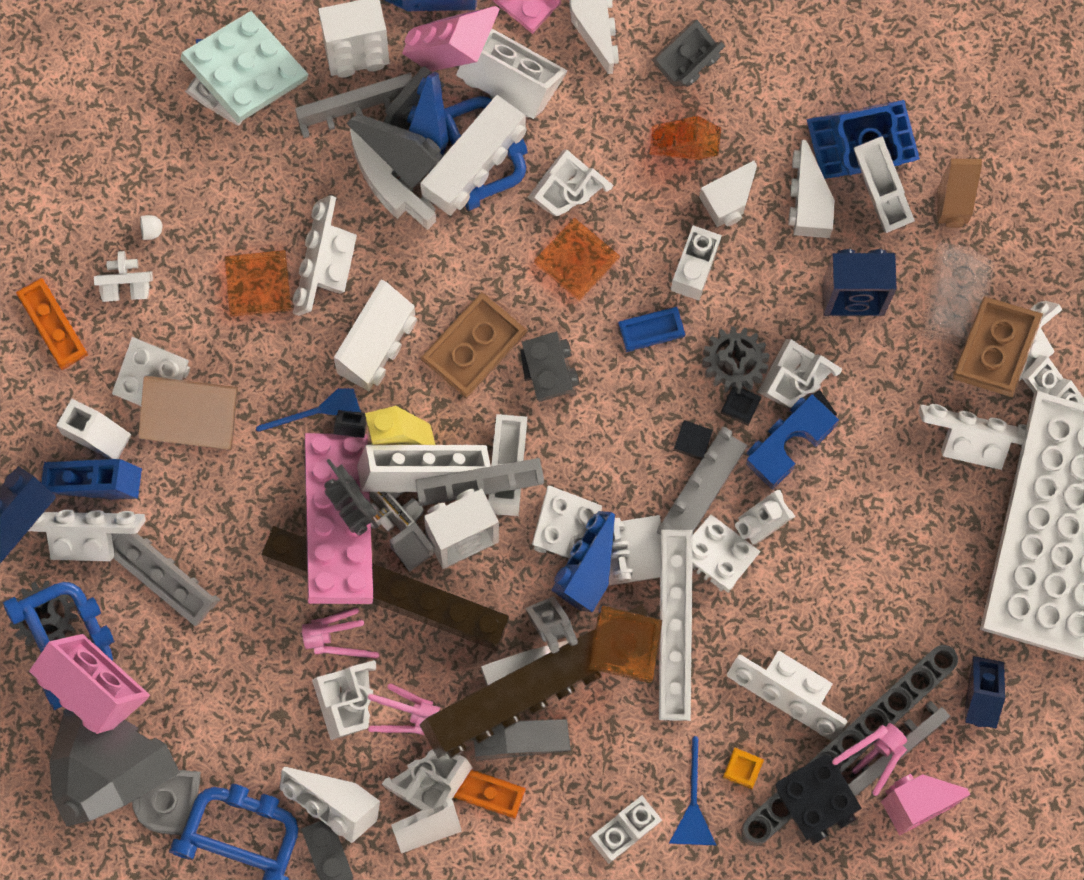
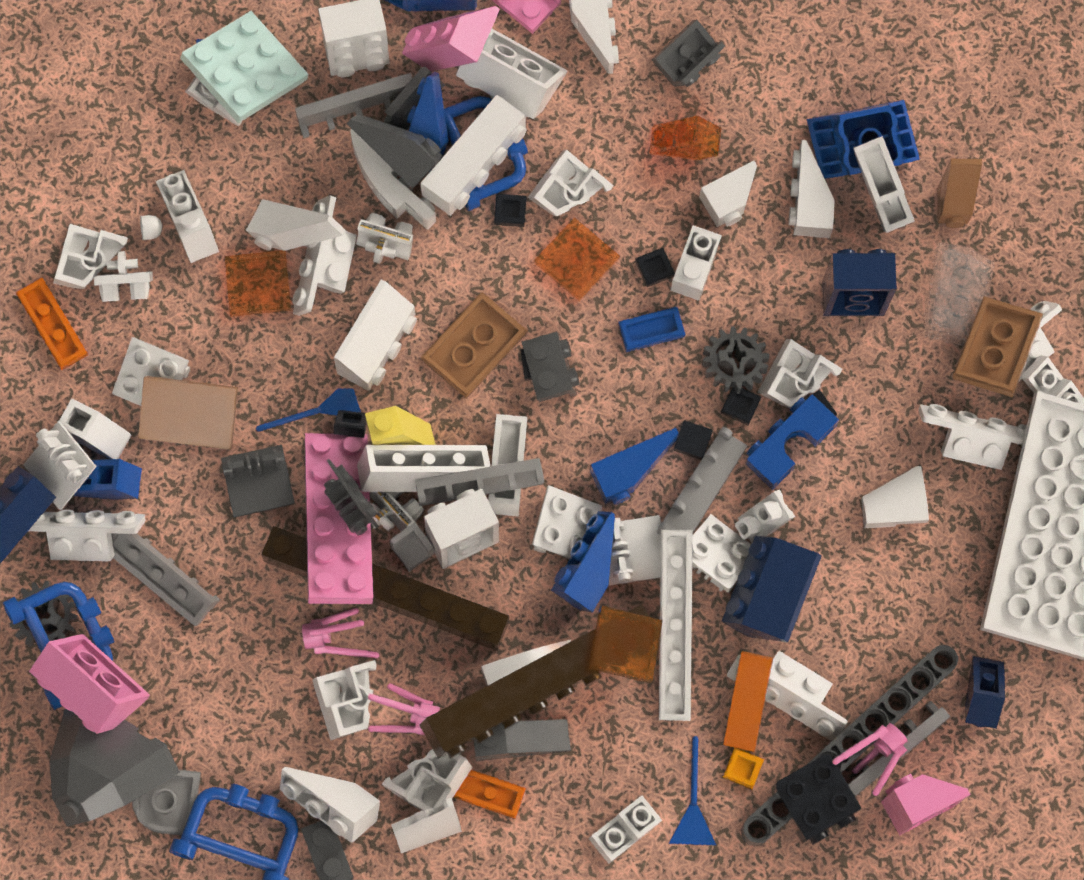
(59, 463): none -> white hinge
(77, 267): none -> white slope
(187, 216): none -> white slope
(257, 481): none -> dark grey hinge
(290, 227): none -> white slope
(385, 240): none -> white hips
(510, 210): none -> black tile
(551, 623): light grey hinge -> none
(625, 470): none -> blue slope
(654, 267): none -> black tile
(748, 701): none -> orange tile
(771, 589): none -> dark blue slope
(897, 502): none -> white slope

